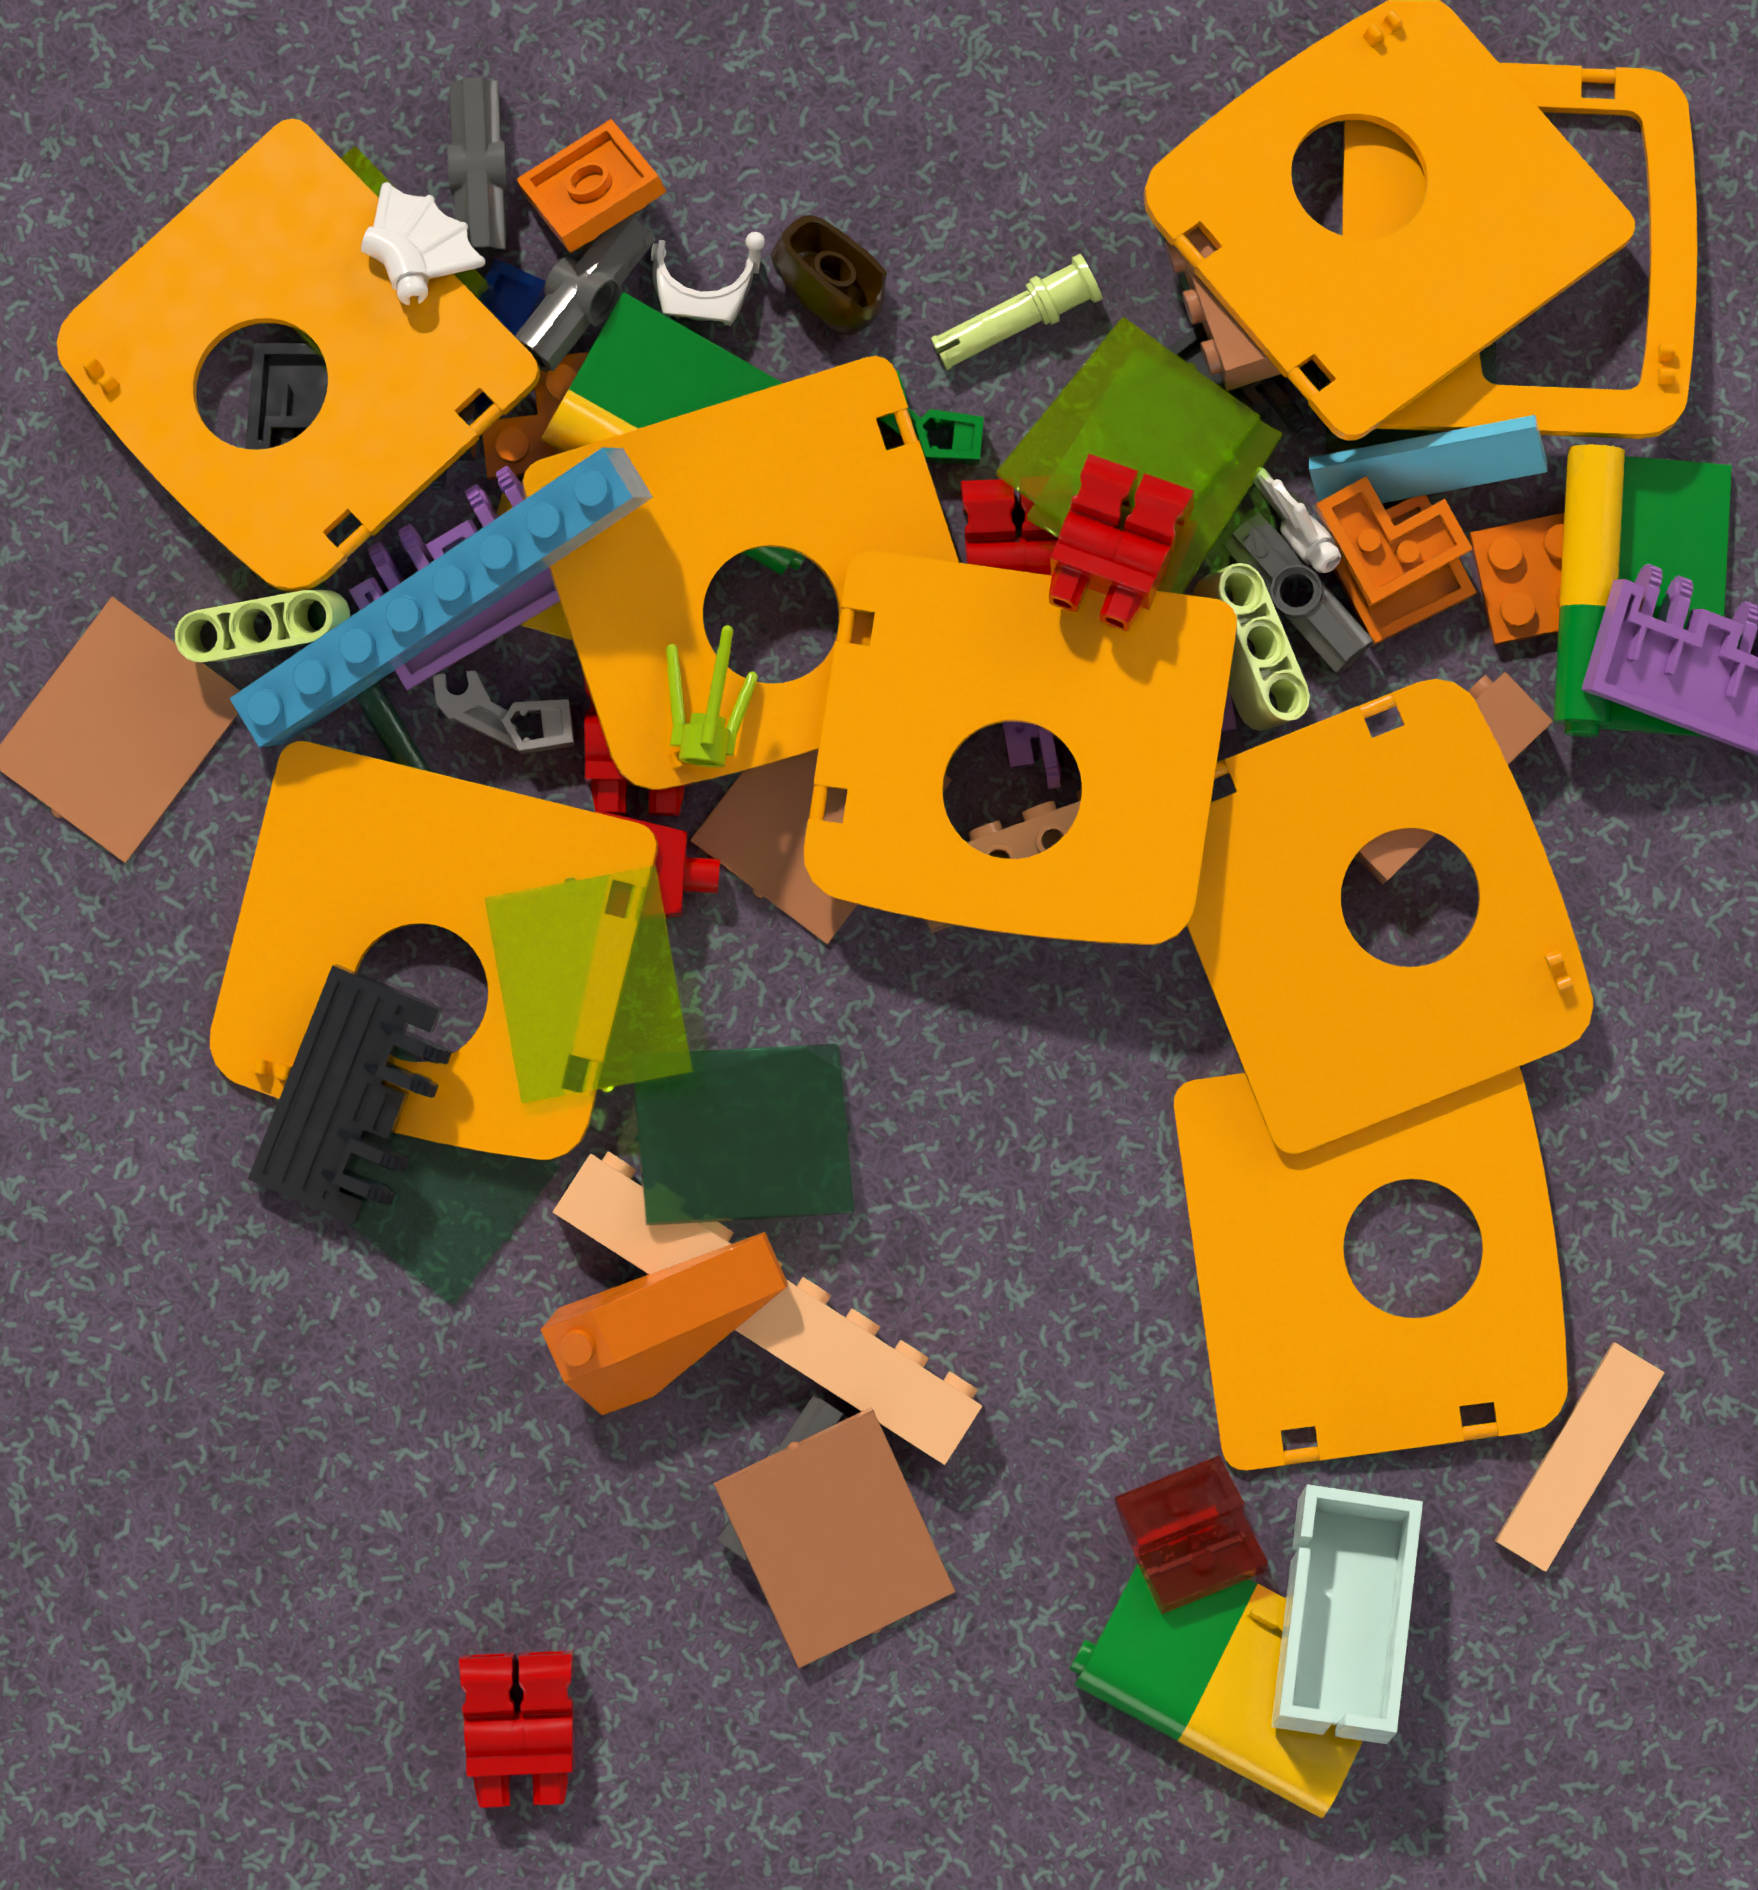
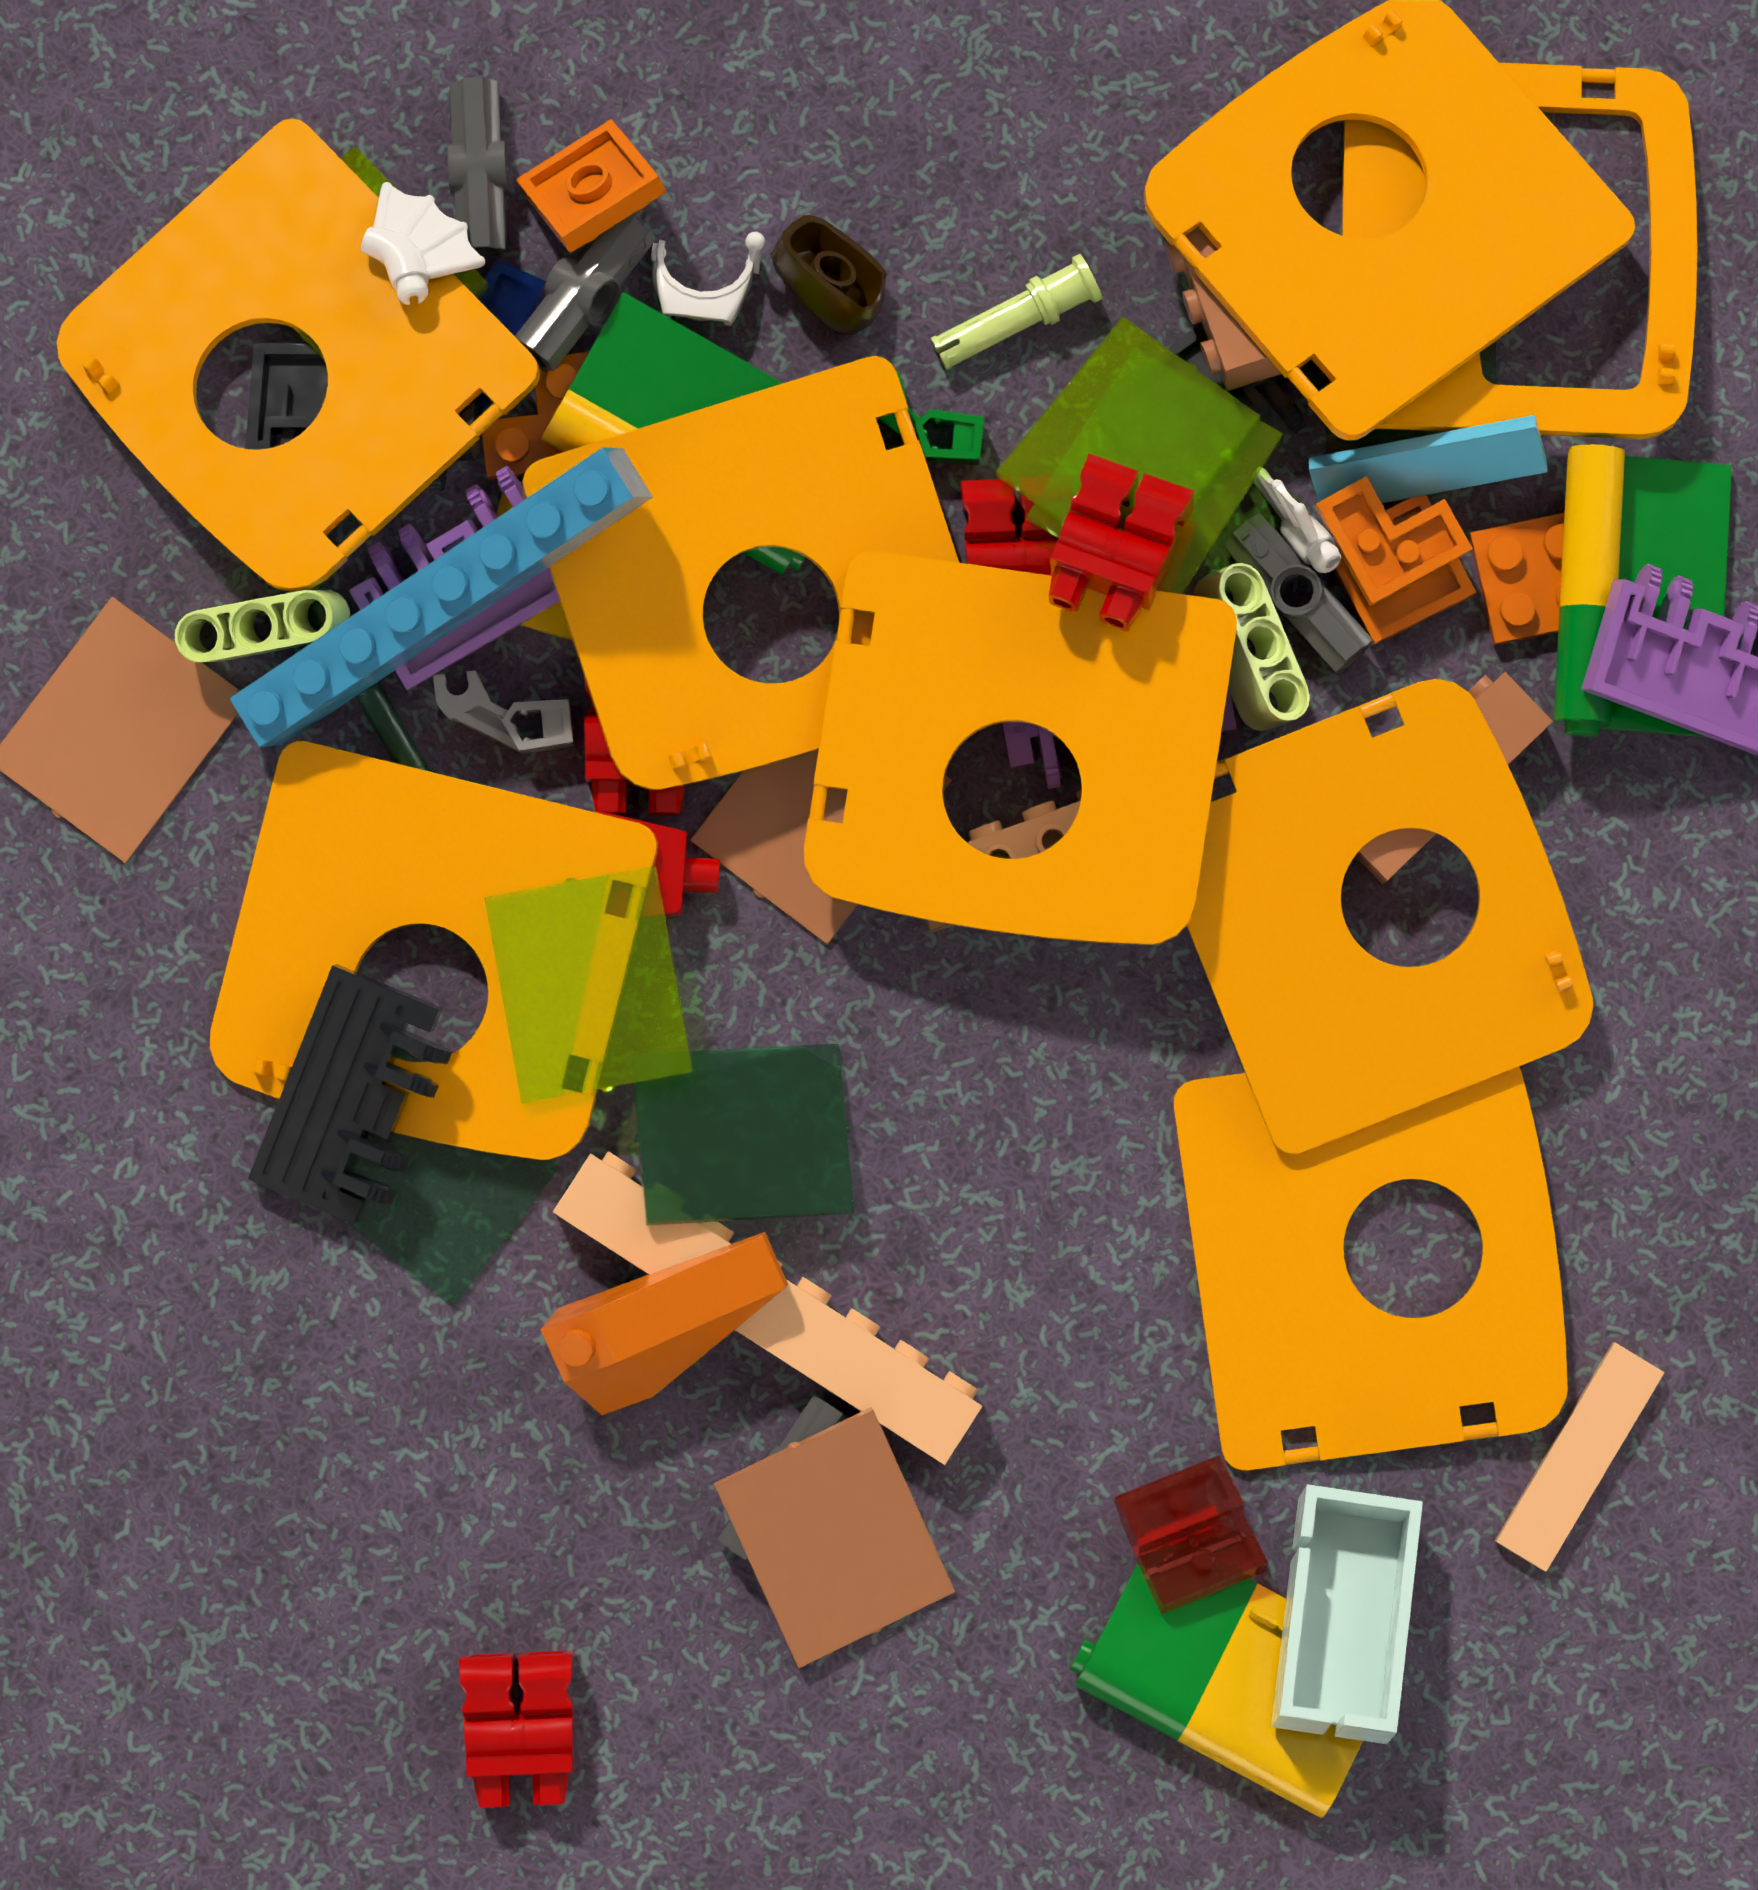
(704, 738): lime plant -> none

